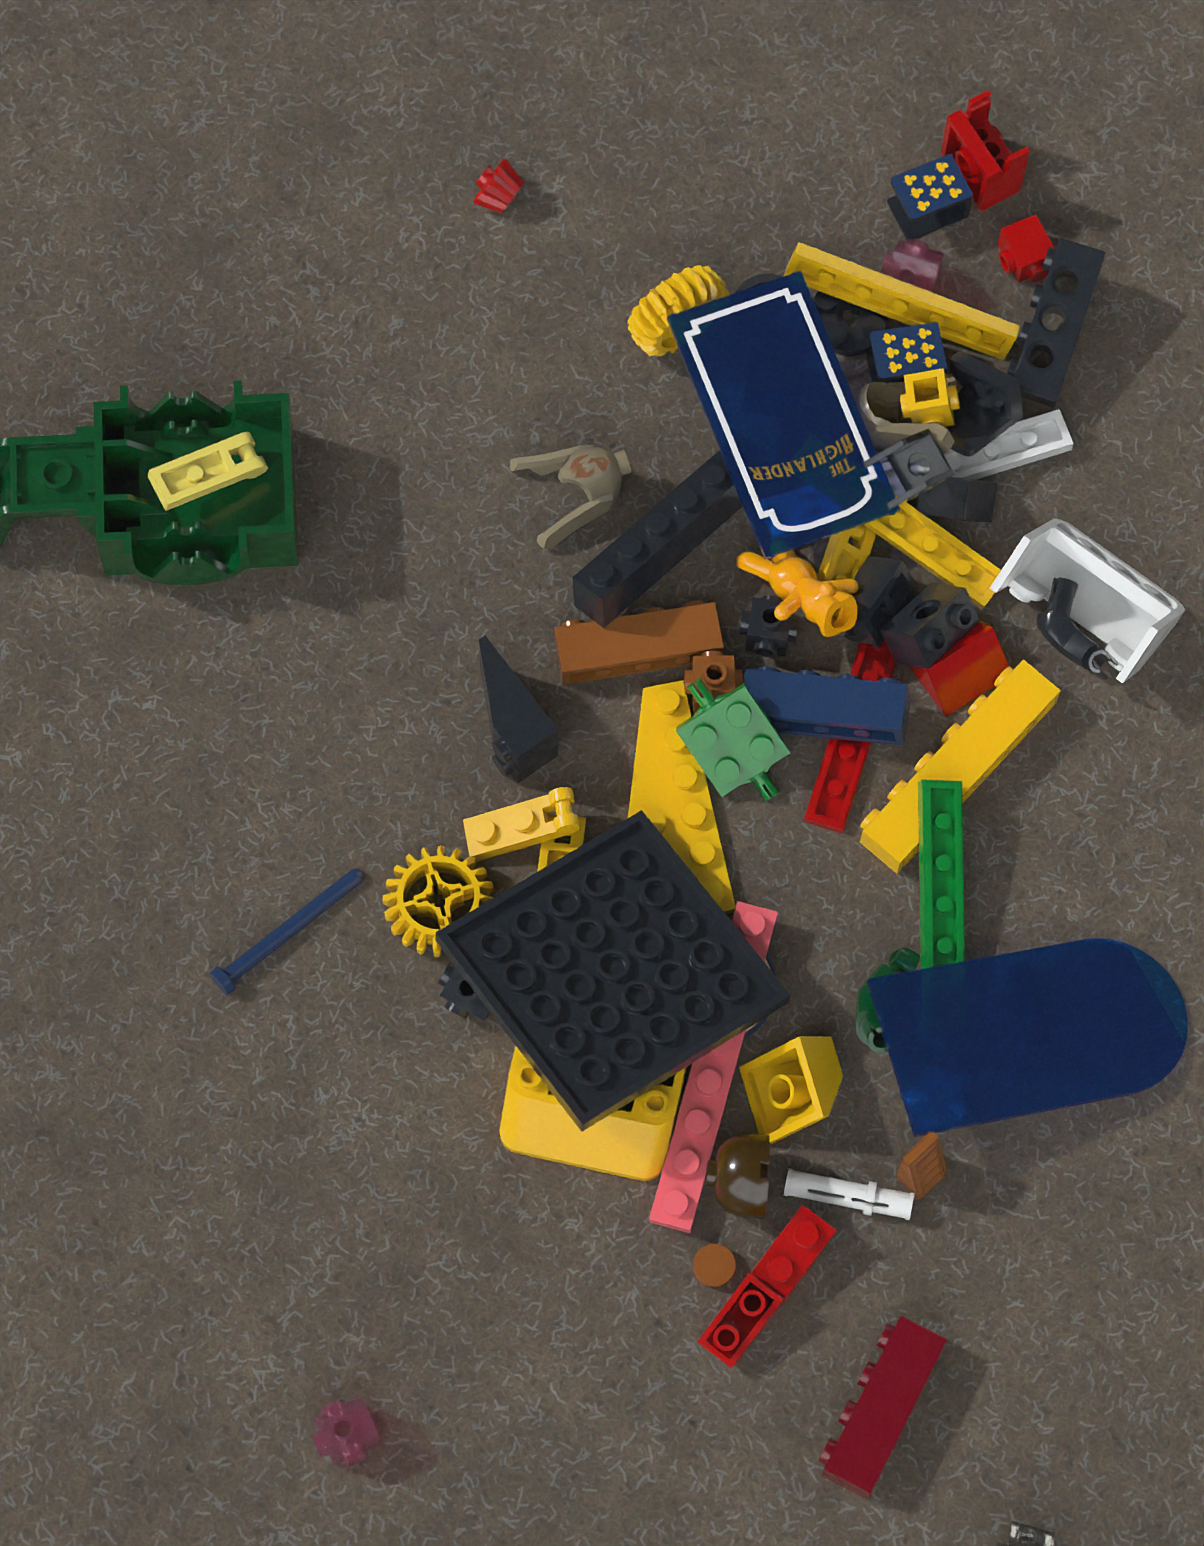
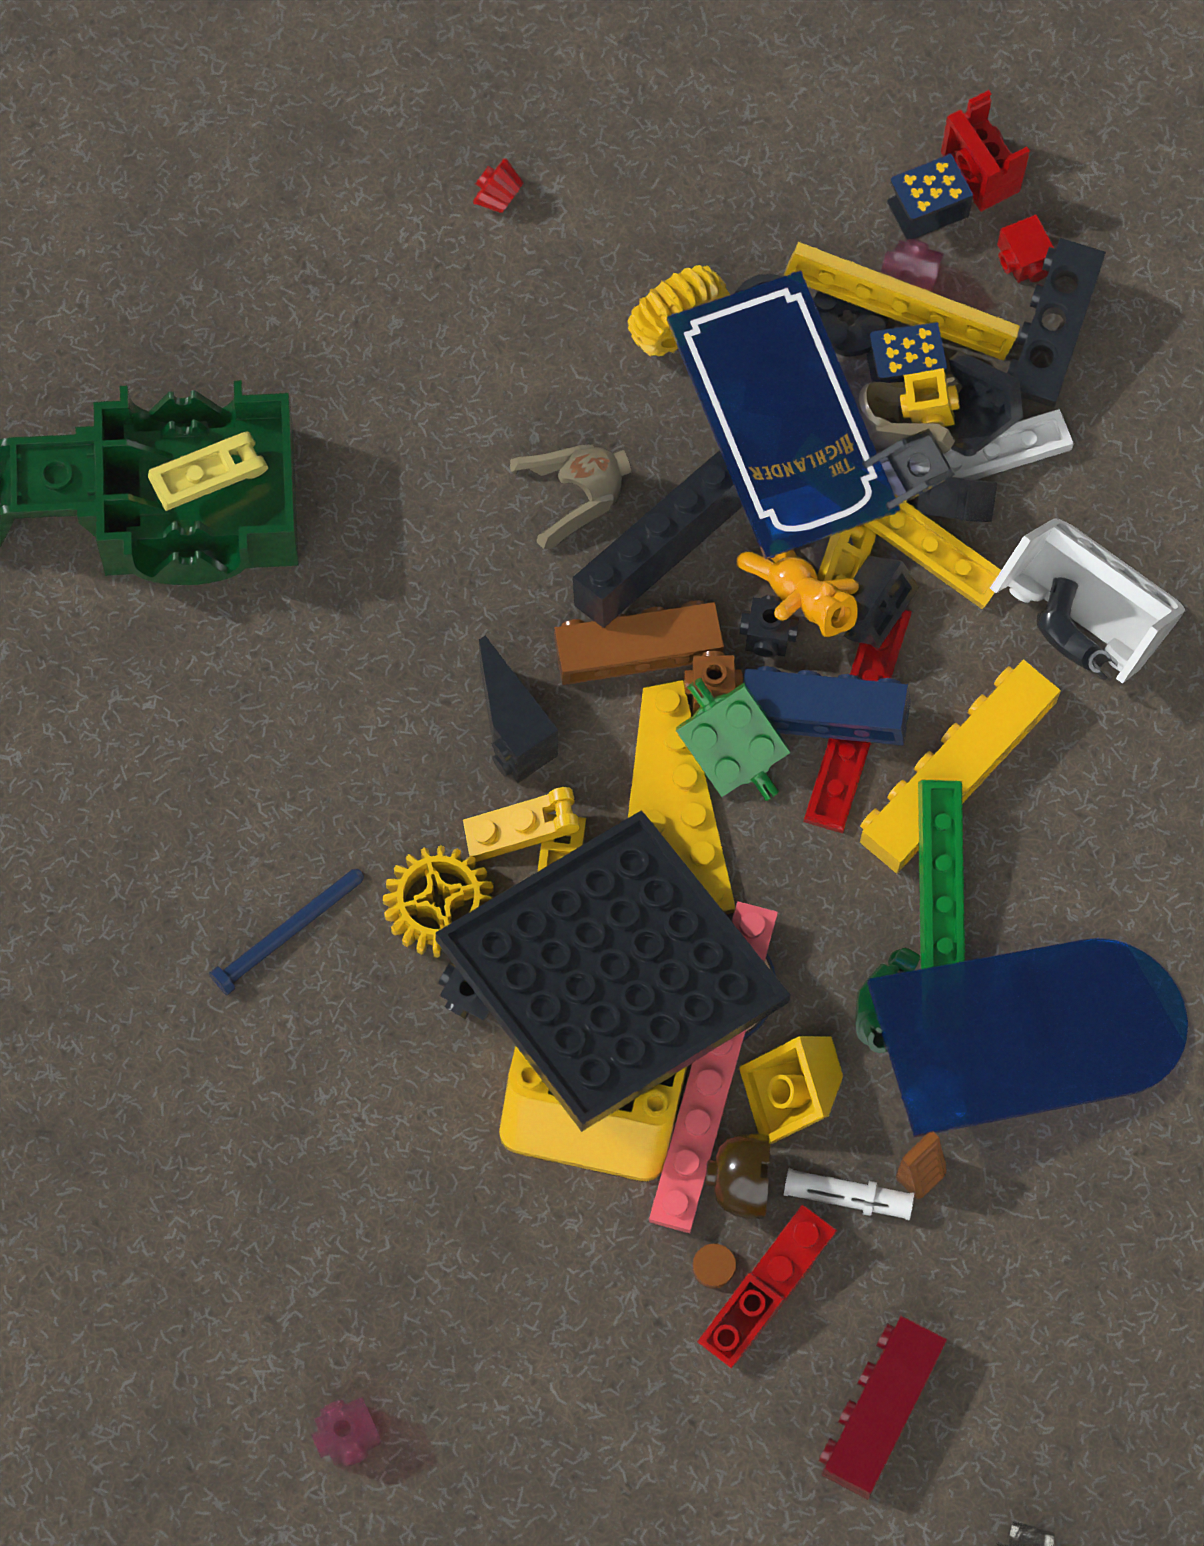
(930, 625): black brick -> none
(964, 669): red slope -> none

